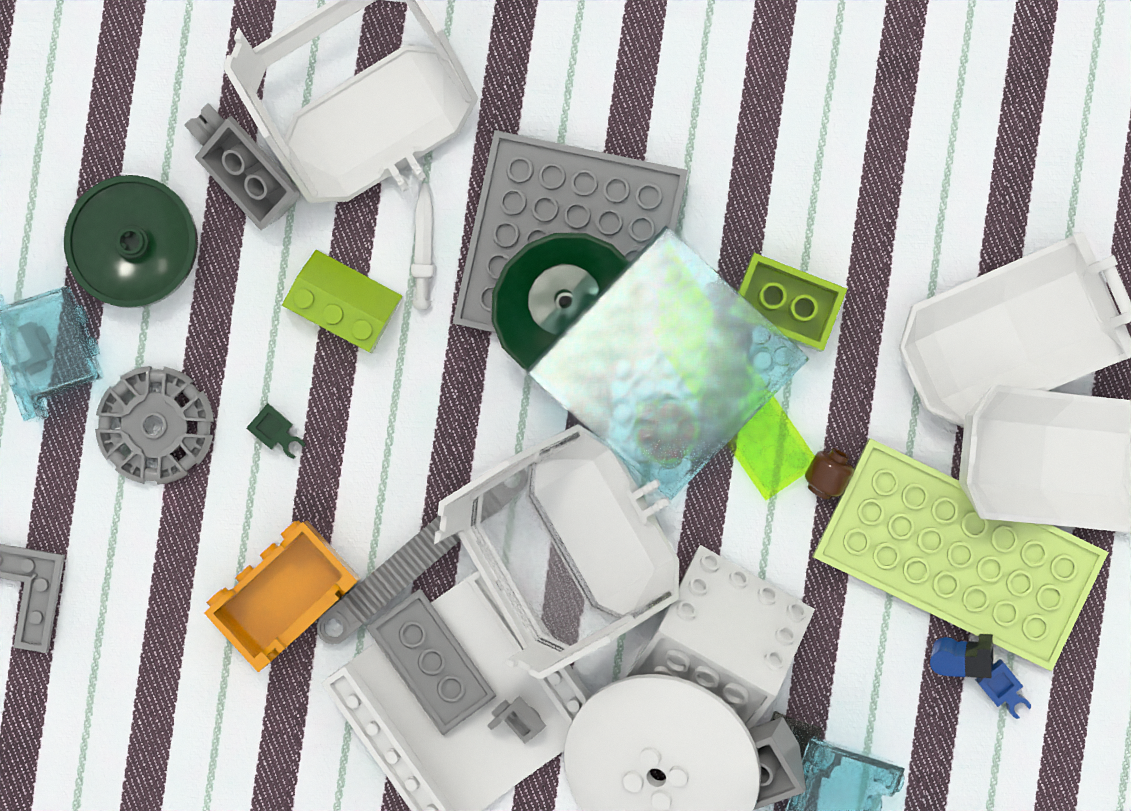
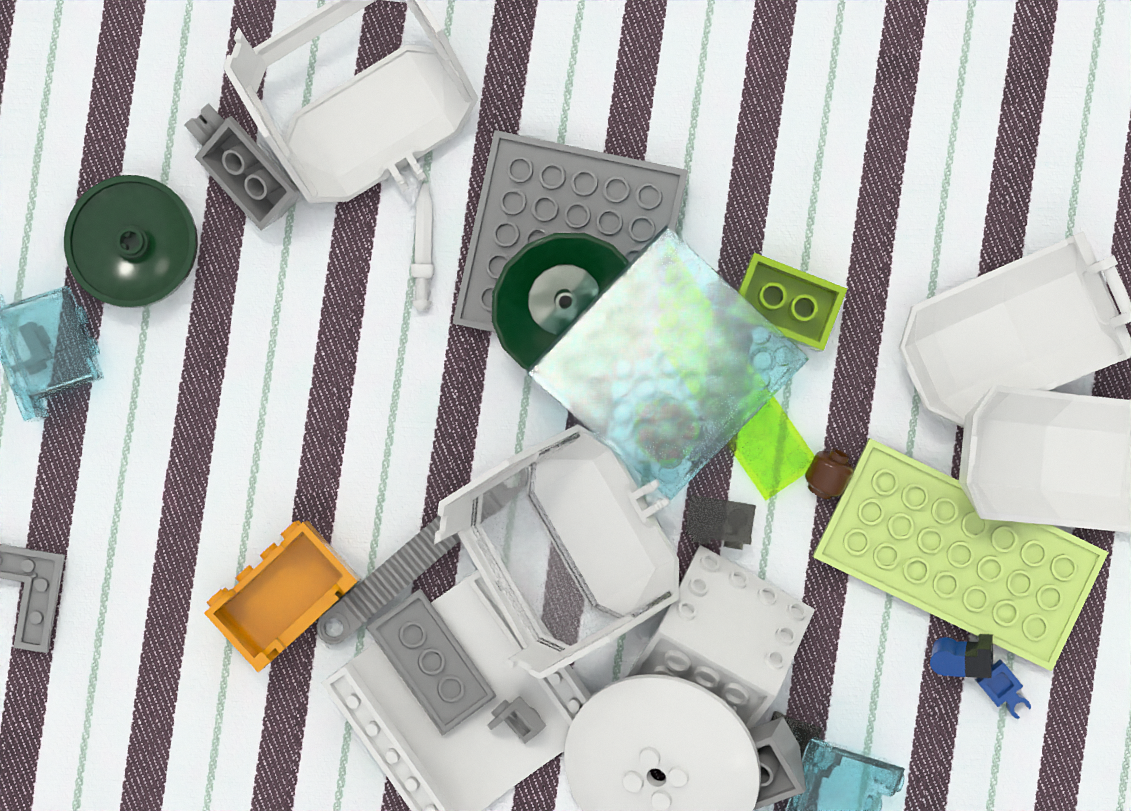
(174, 421): light grey plate -> none
(273, 428): dark green plate -> none
(342, 301): lime slope -> none
(719, 520): none -> clear smoke bracket

